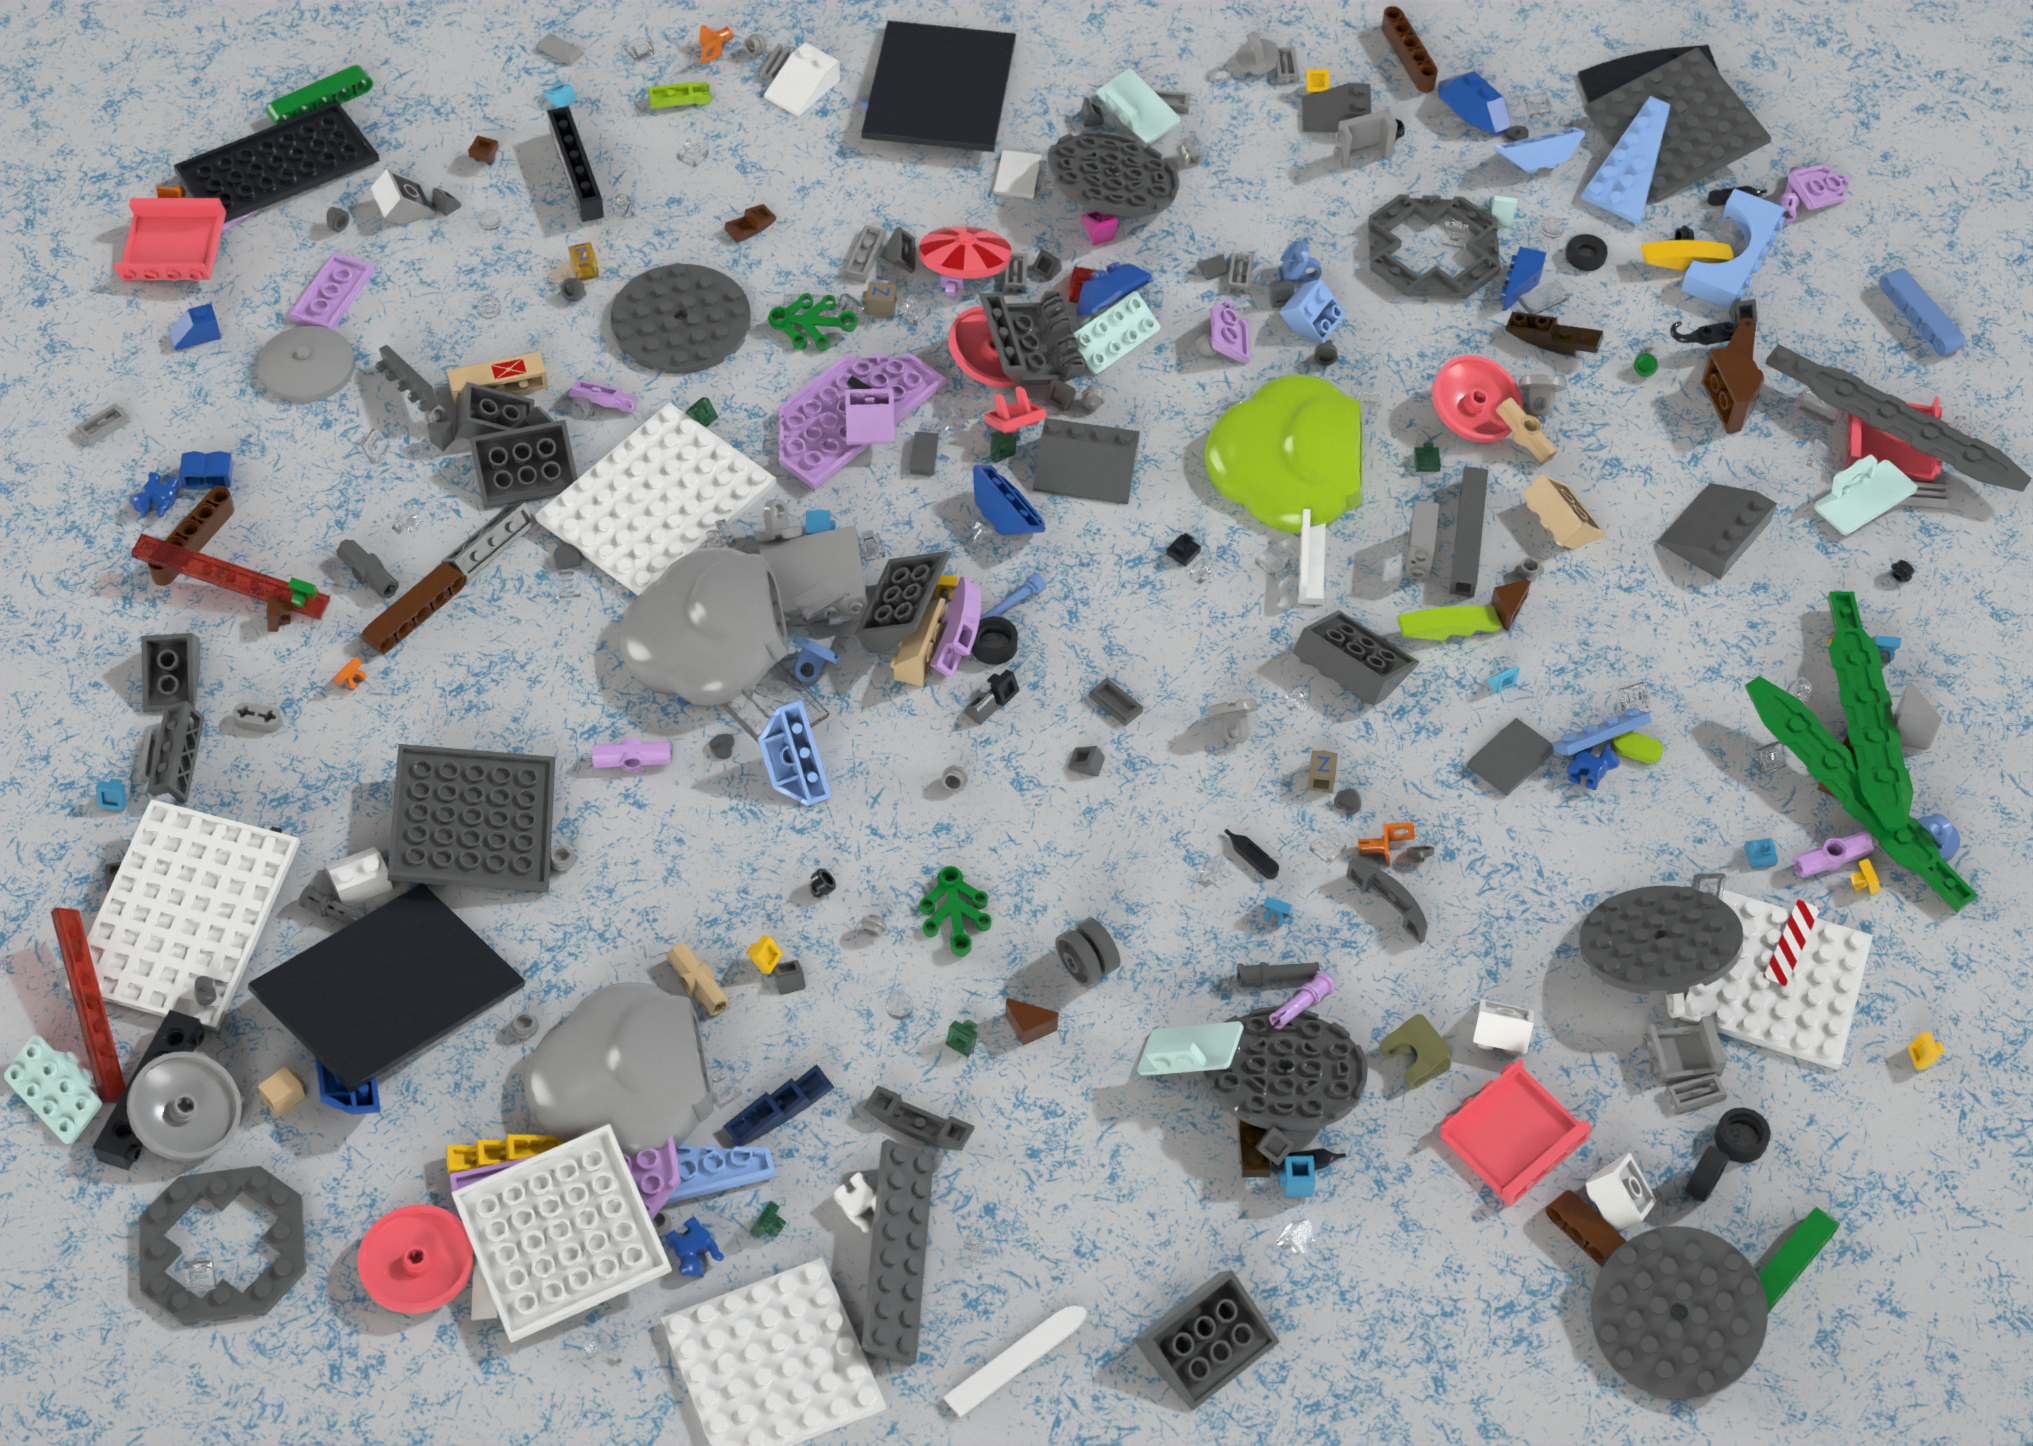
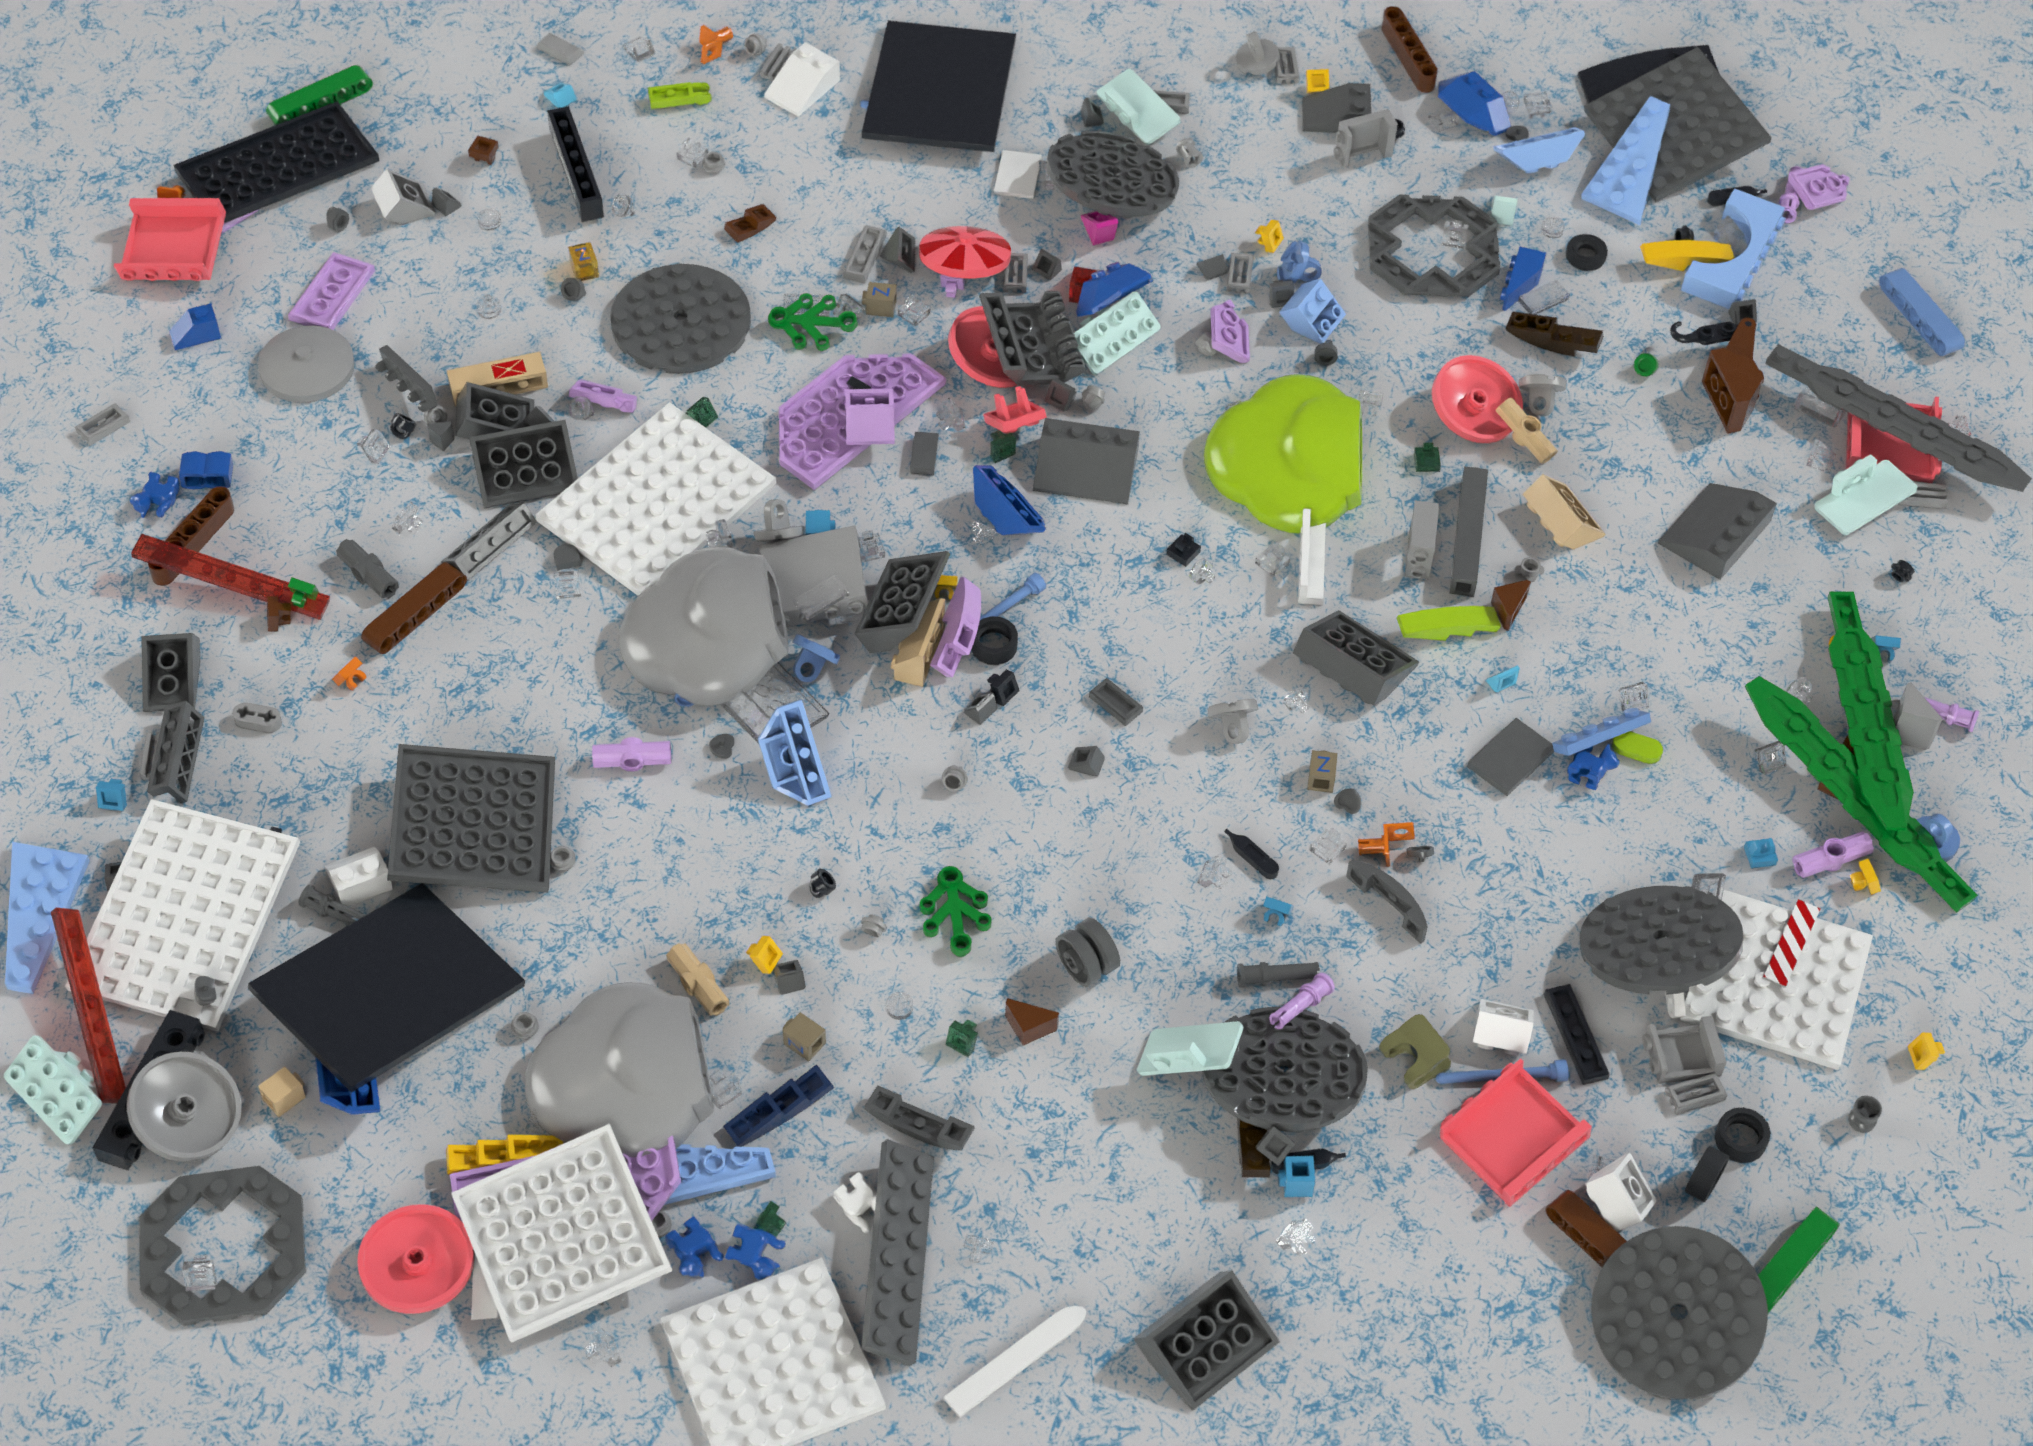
(38, 884): none -> light blue wing
(404, 423): none -> black tile
(713, 162): none -> light grey plate
(751, 1250): none -> blue animal
(804, 1036): none -> dark tan brick
(1270, 235): none -> yellow tile
(1557, 1070): none -> medium blue piece
(1576, 1034): none -> black tile
(1865, 1114): none -> dark grey wheel
(1955, 715): none -> lavender pin

